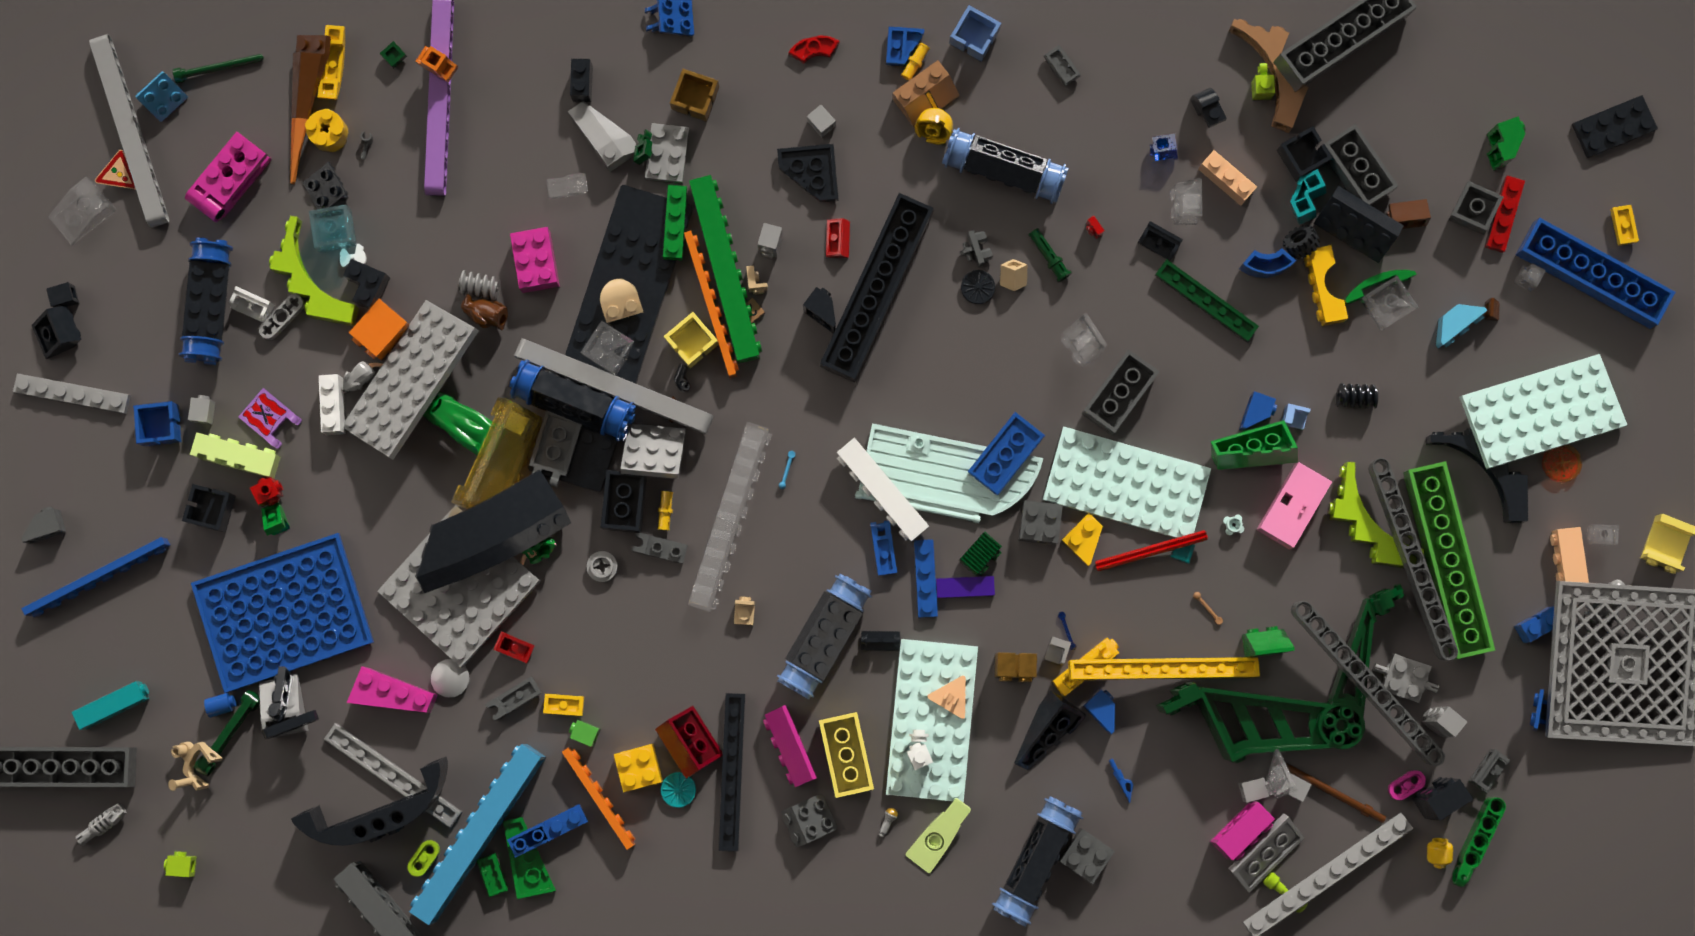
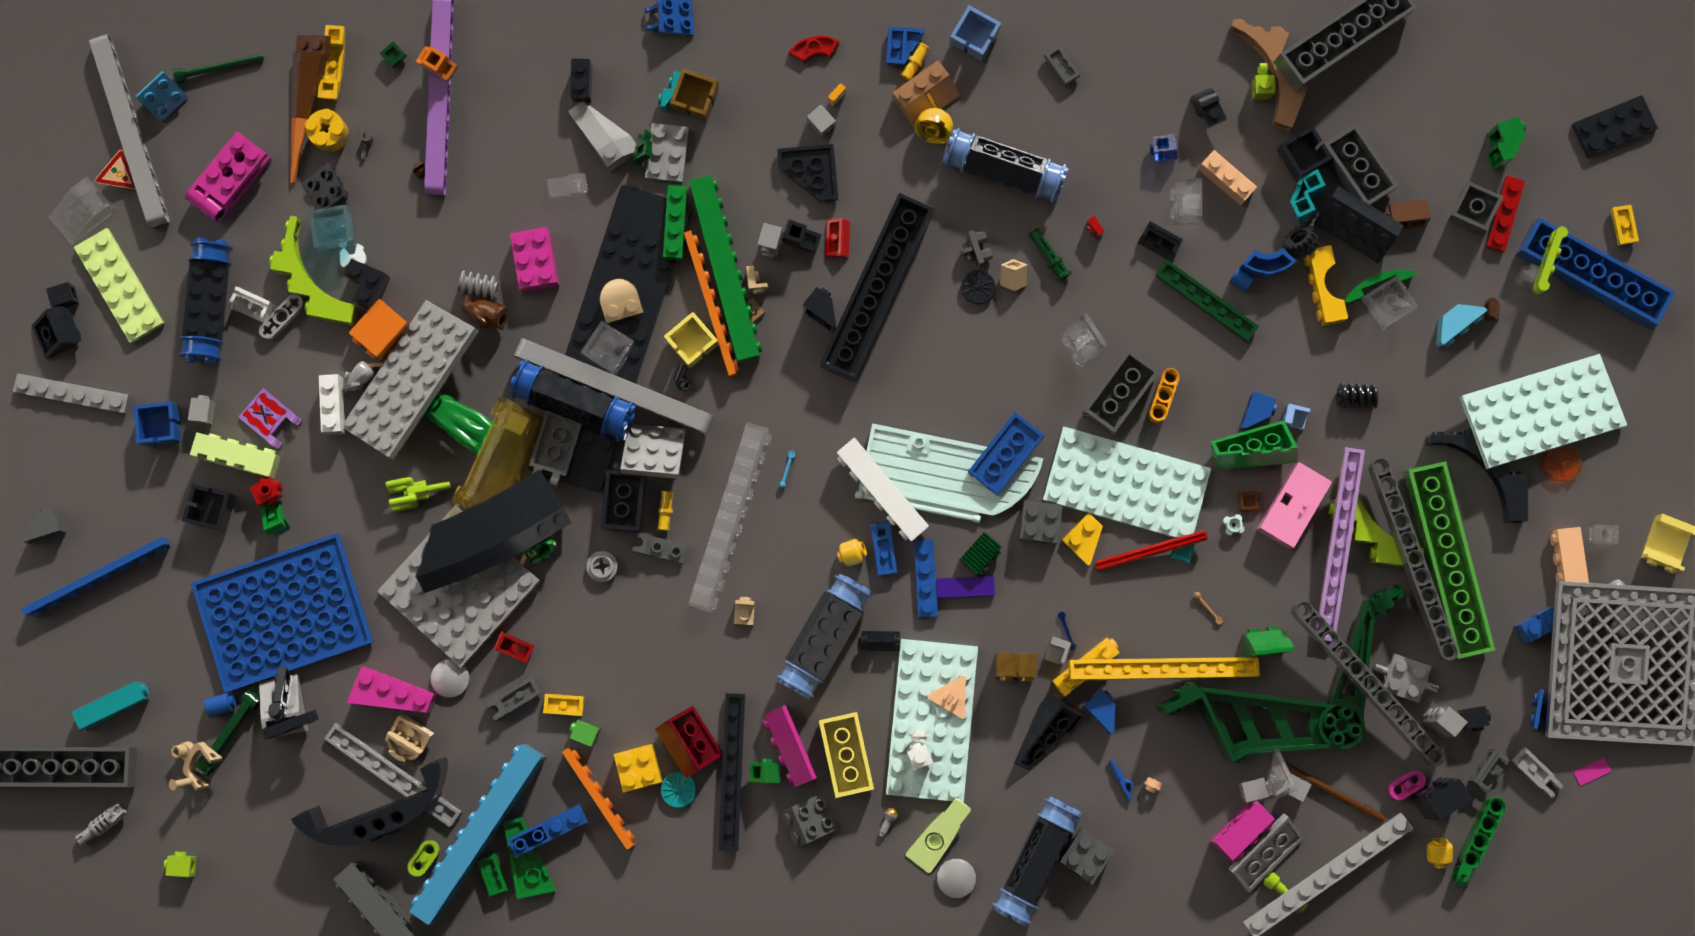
(119, 285): none -> yellowish green plate
(407, 738): none -> tan slope
(412, 491): none -> lime plant
(421, 172): none -> reddish brown hinge
(665, 98): none -> teal slope
(765, 771): none -> green brick
(798, 236): none -> black brick
(837, 94): none -> light orange tile
(852, 552): none -> yellow head
(956, 878): none -> light grey dish
(1152, 785): none -> light nougat plate
(1167, 387): none -> light orange beam
(1241, 279): none -> blue piece
(1248, 501): none -> reddish brown tile
(1341, 537): none -> lavender plate
(1476, 718): none -> black brick
(1536, 771): none -> light grey hinge
(1546, 267): none -> lime plate
(1592, 771): none -> dark pink sticker

